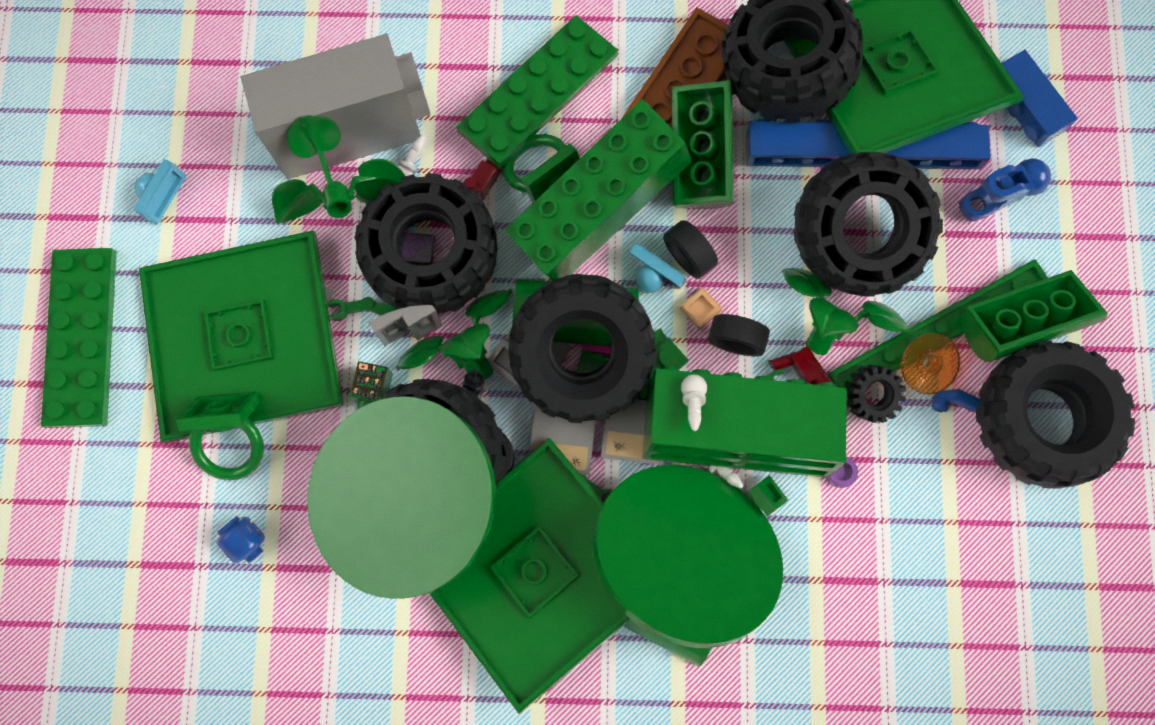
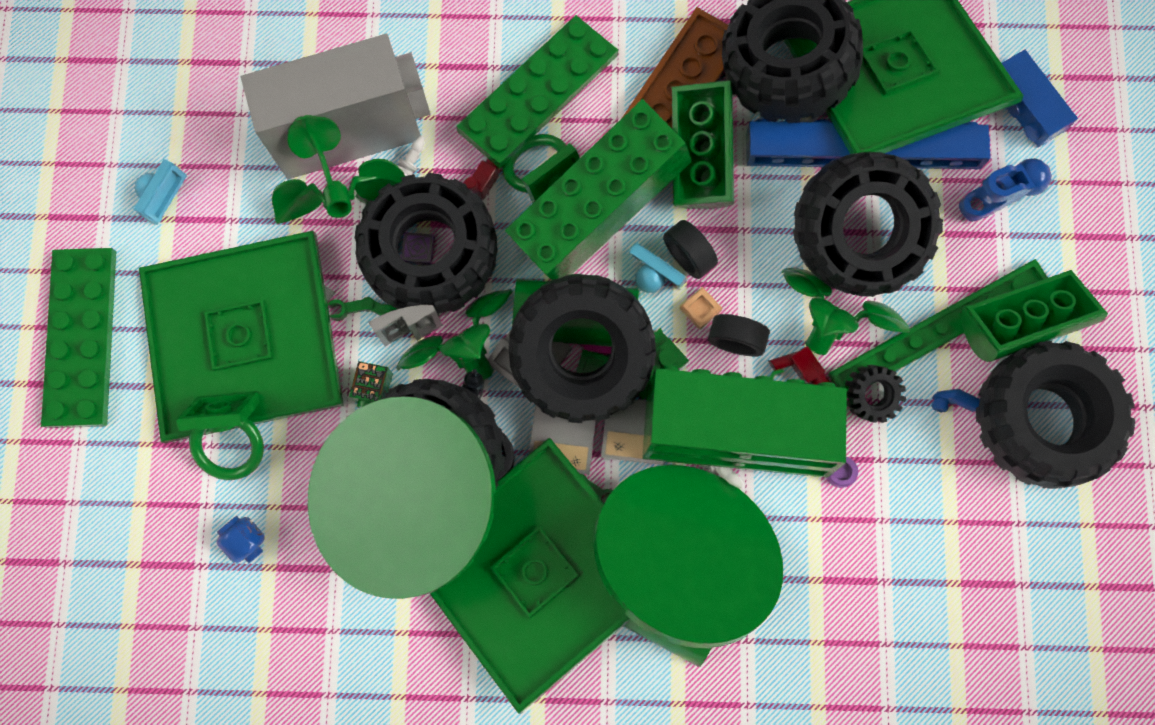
(694, 391): white bar -> none
(767, 495): green plate -> none
(941, 366): clear orange dish -> none

